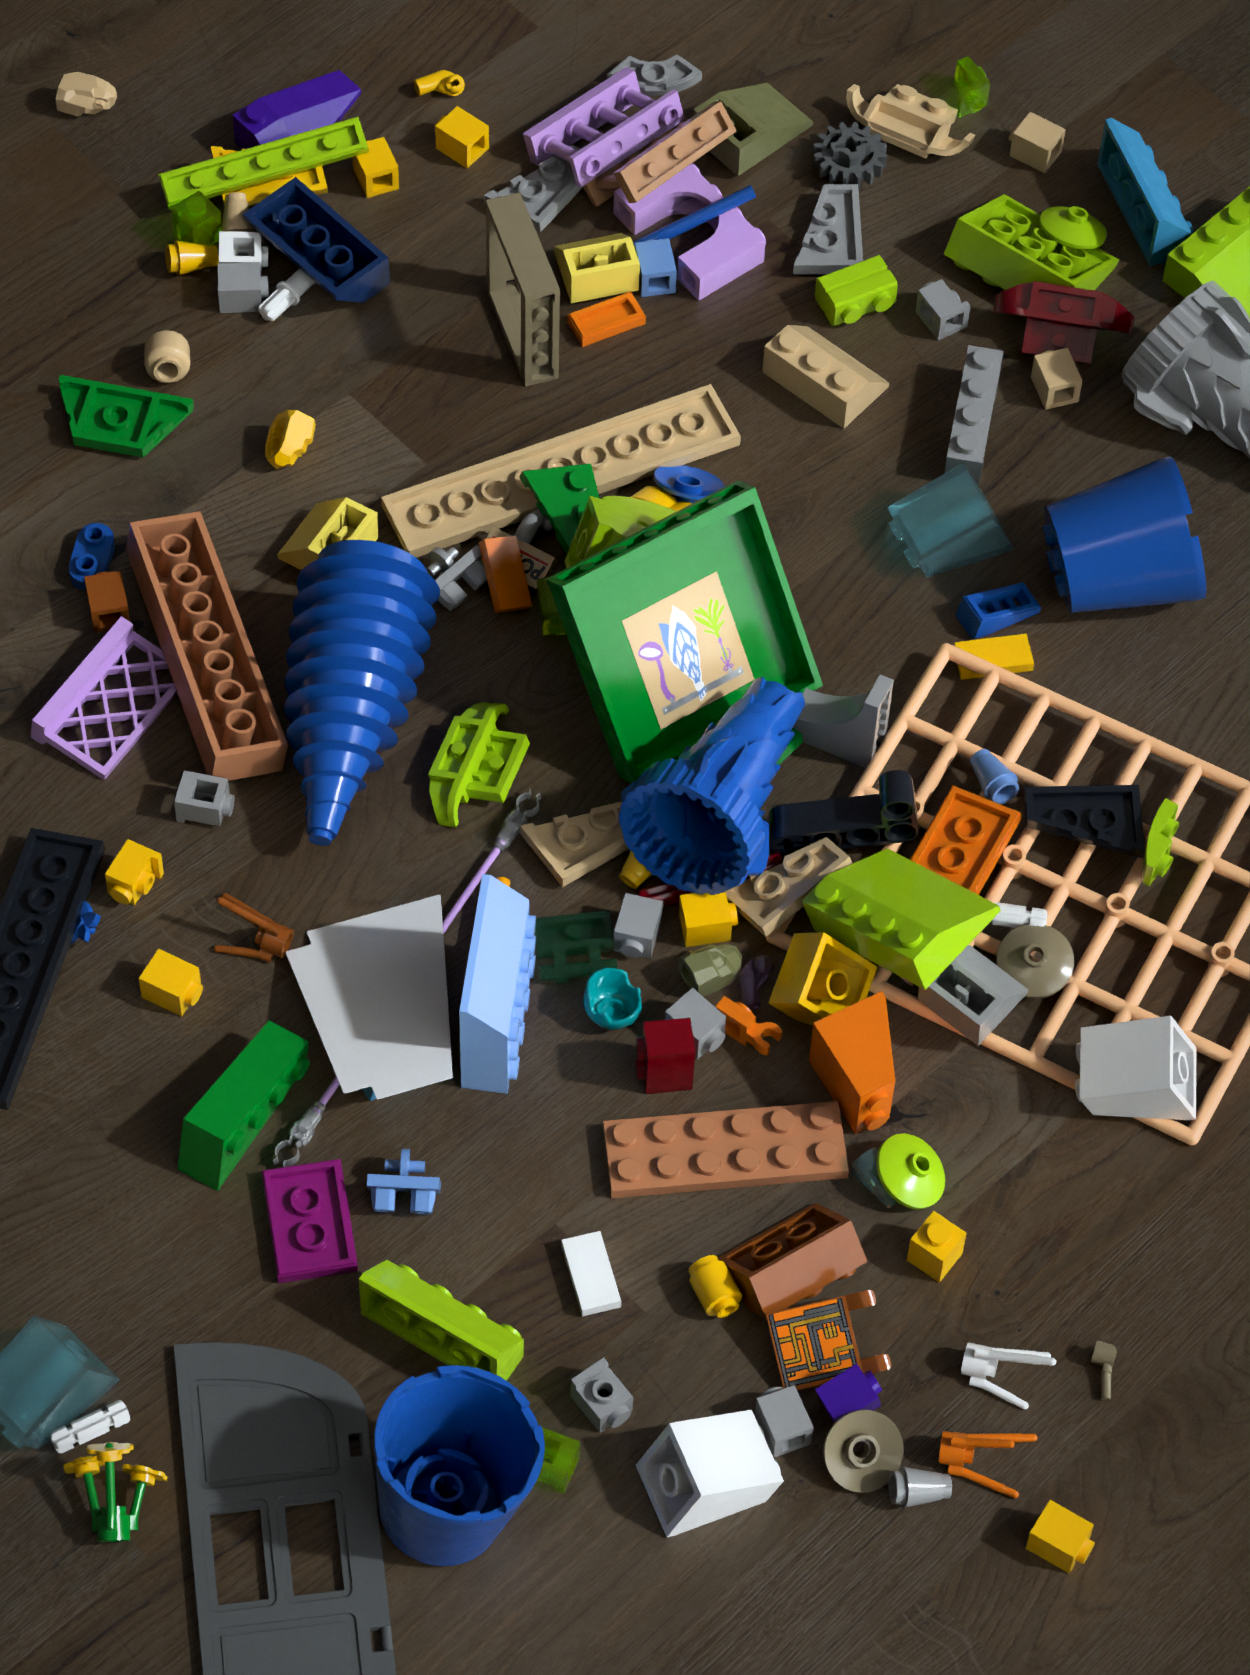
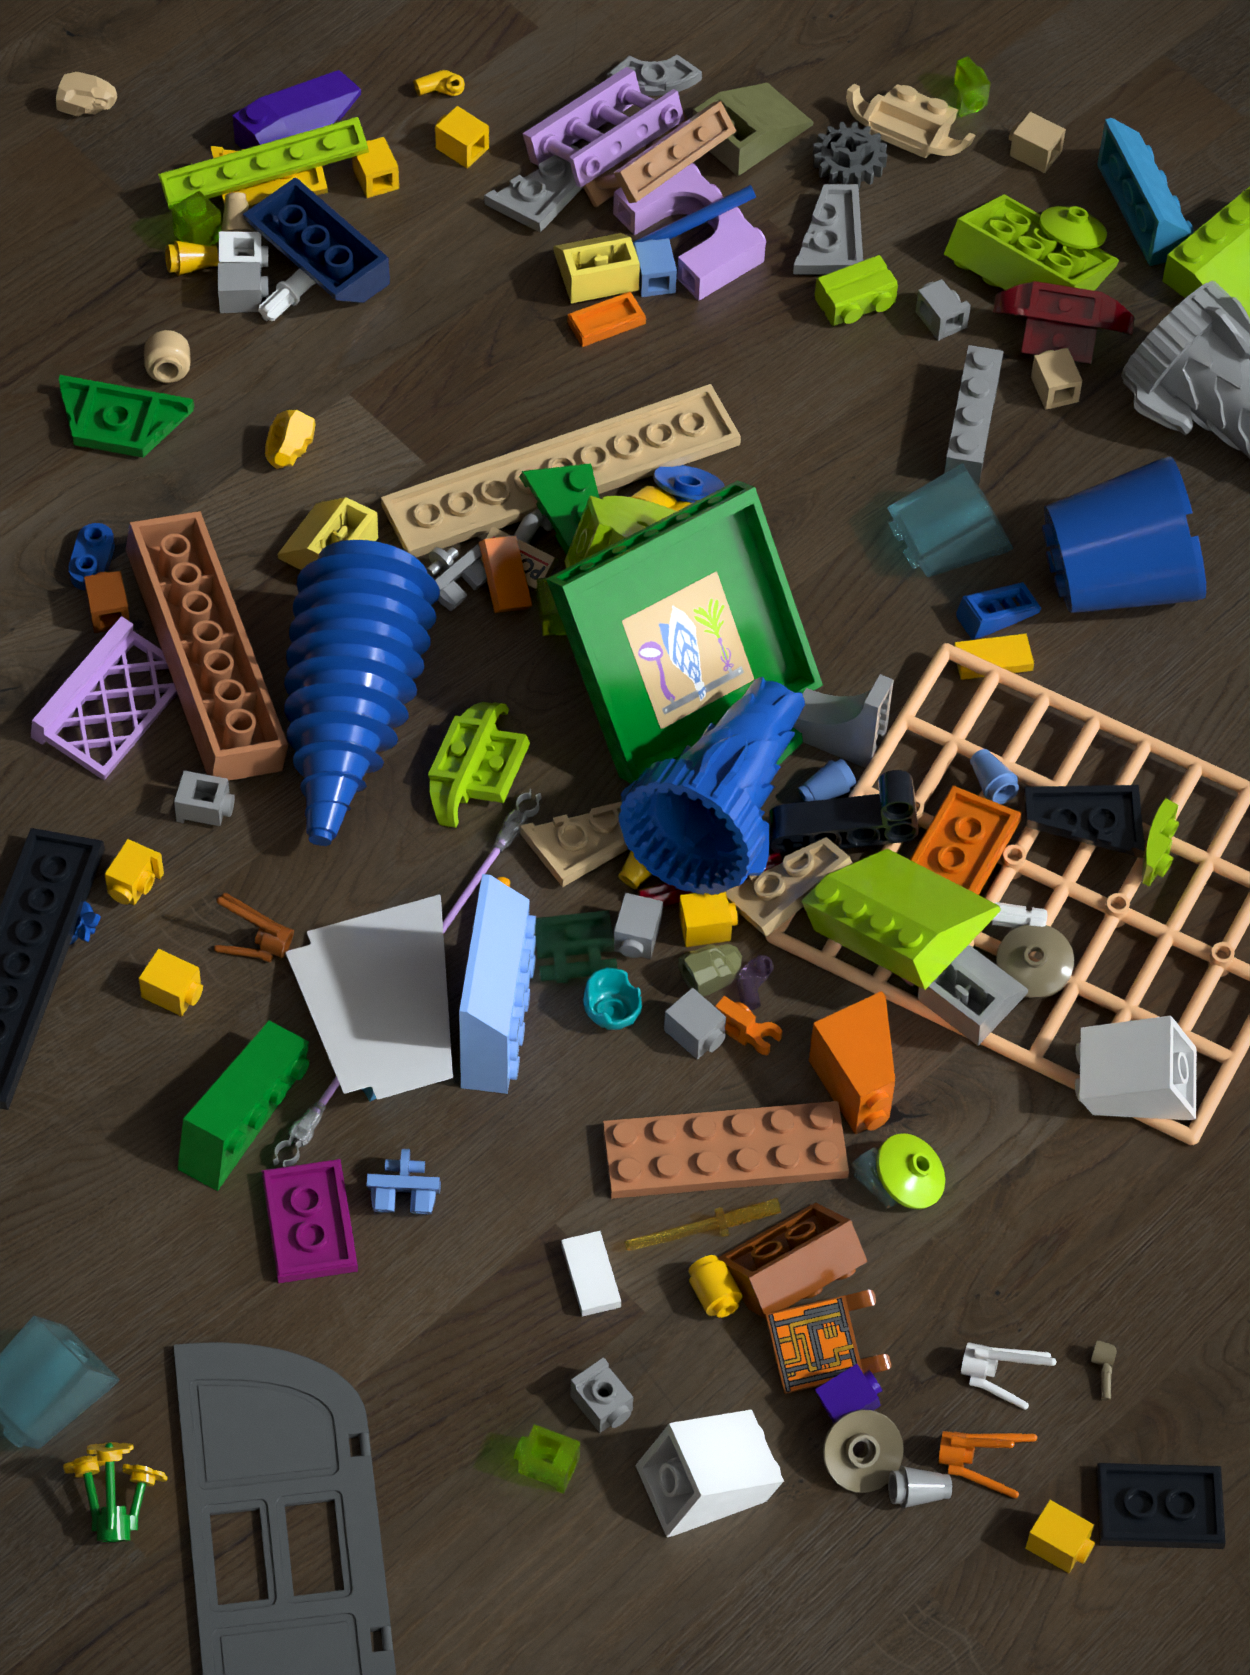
(90, 1426): white axle -> none
(437, 1321): lime slope -> none
(454, 1462): blue cone -> none
(531, 303): dark tan window -> none
(666, 1056): dark red brick -> none
(721, 1221): none -> clear yellow sword
(783, 1420): light grey brick -> none
(820, 978): yellow slope -> none
(821, 374): tan slope -> none
(829, 782): none -> medium blue cone
(936, 1246): yellow brick -> none
(1160, 1506): none -> black tile

